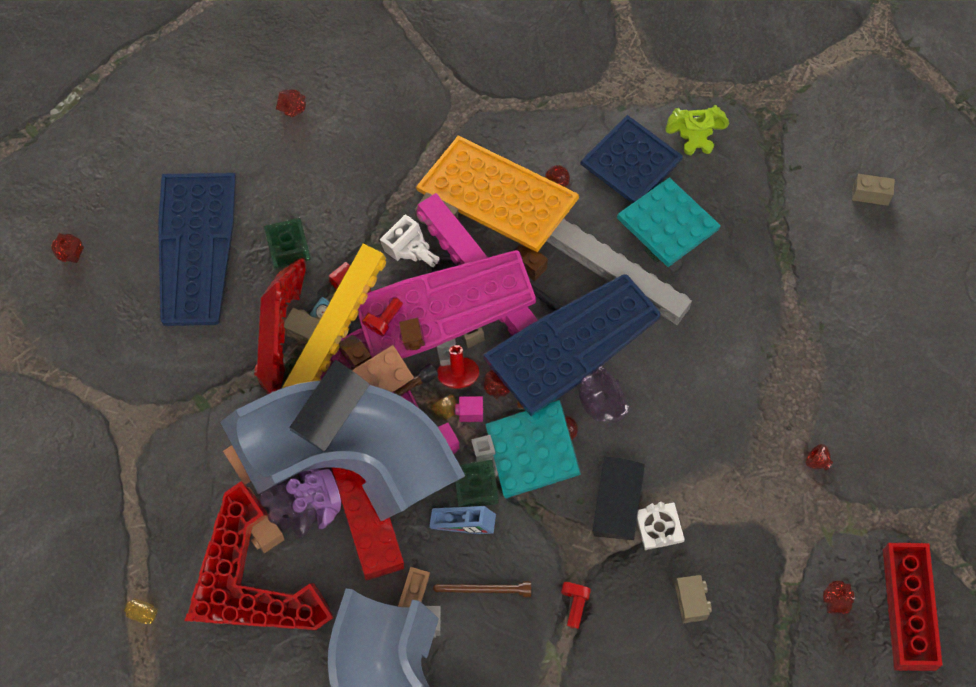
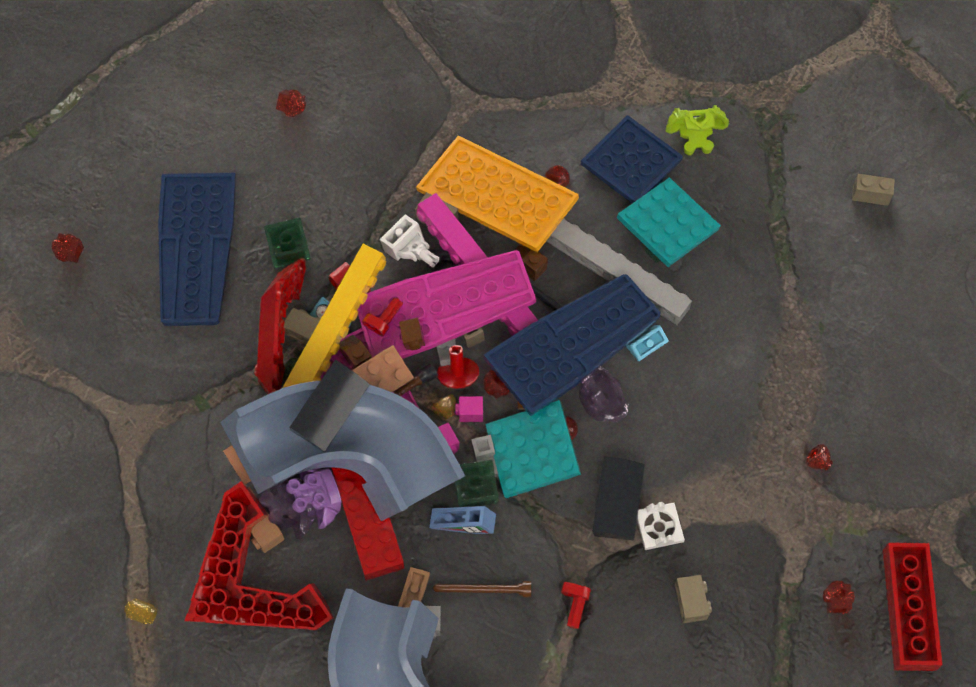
(647, 342): none -> medium azure slope

